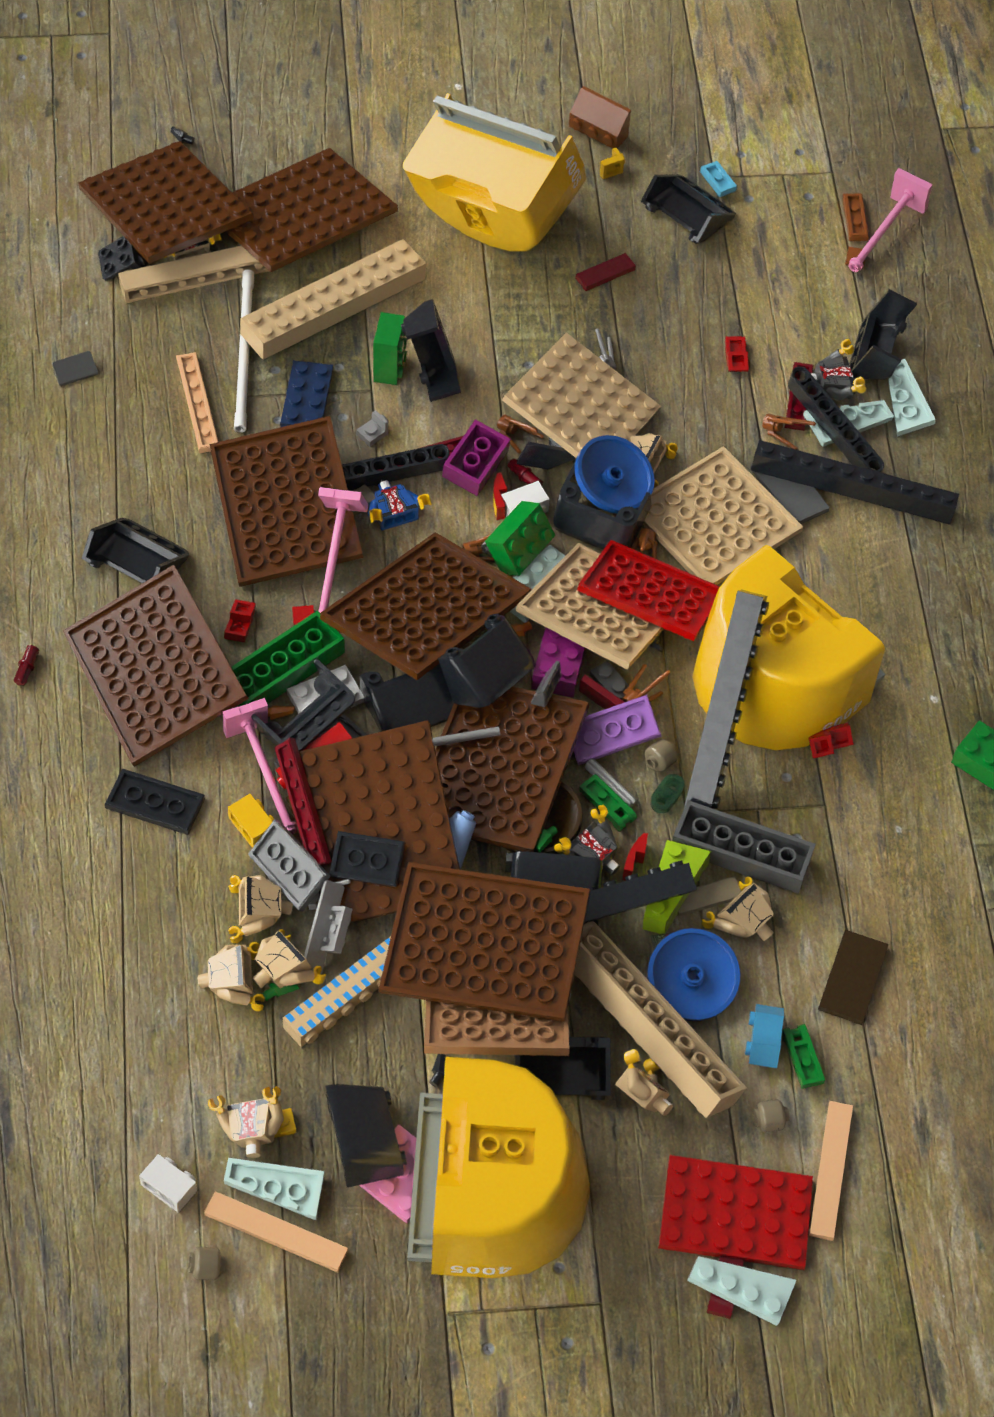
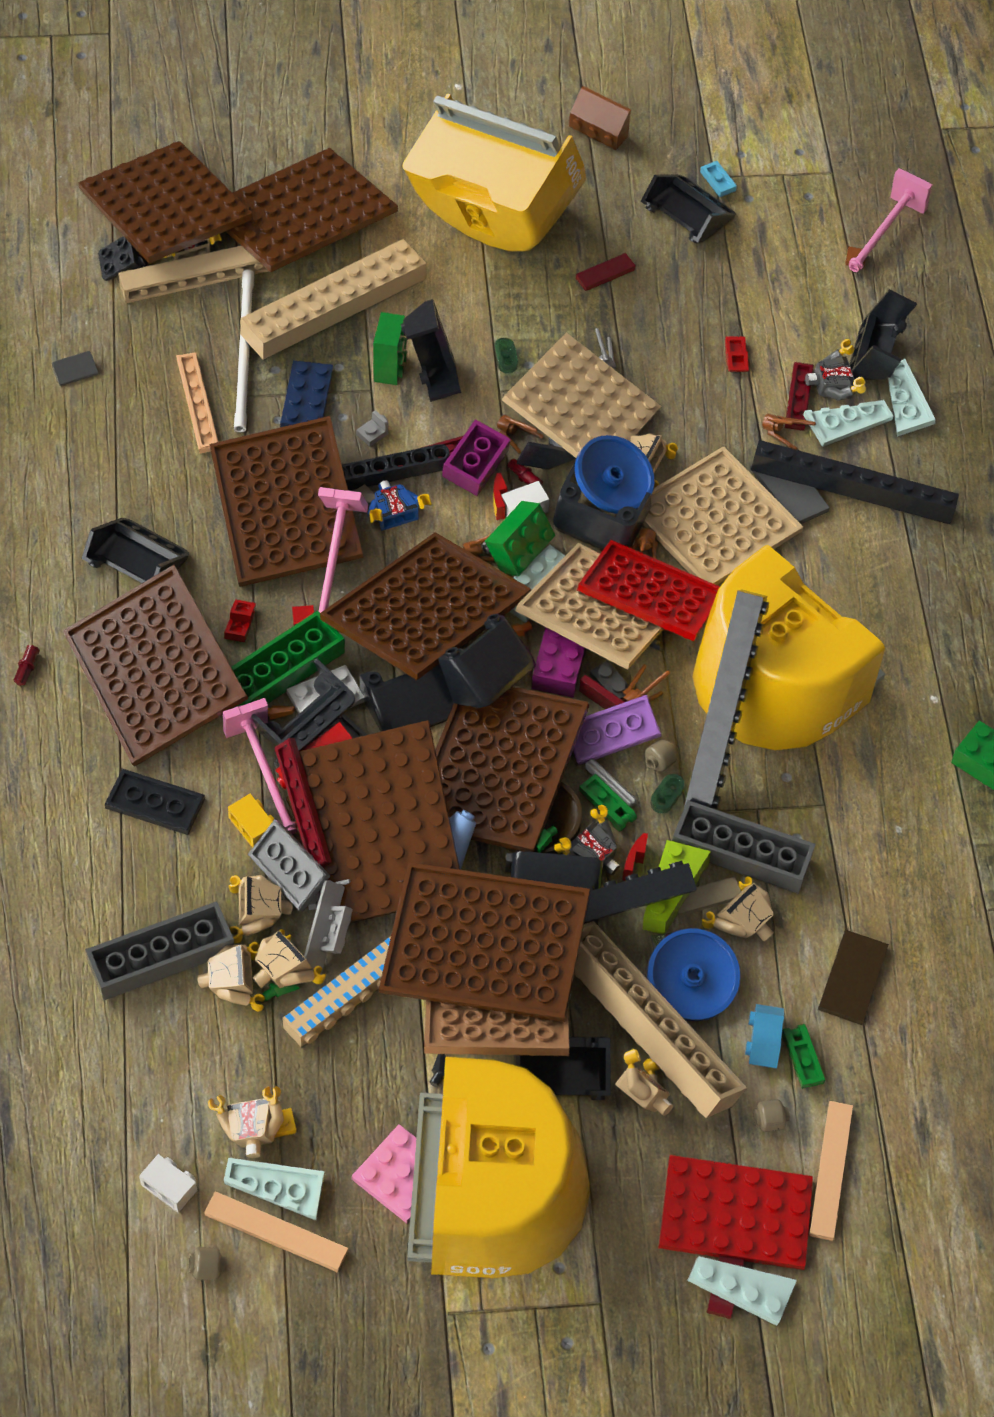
(158, 950): none -> dark grey brick
(182, 135): black bar -> none
(364, 1133): black windscreen -> none
(367, 859): black tile -> none
(466, 736): light grey bar -> none
(507, 359): none -> clear green plate
(547, 685): dark grey slope -> none
(613, 165): yellow bracket -> none
(832, 414): black beam -> none
(832, 738): red slope -> none
(855, 217): dark orange tile -> none

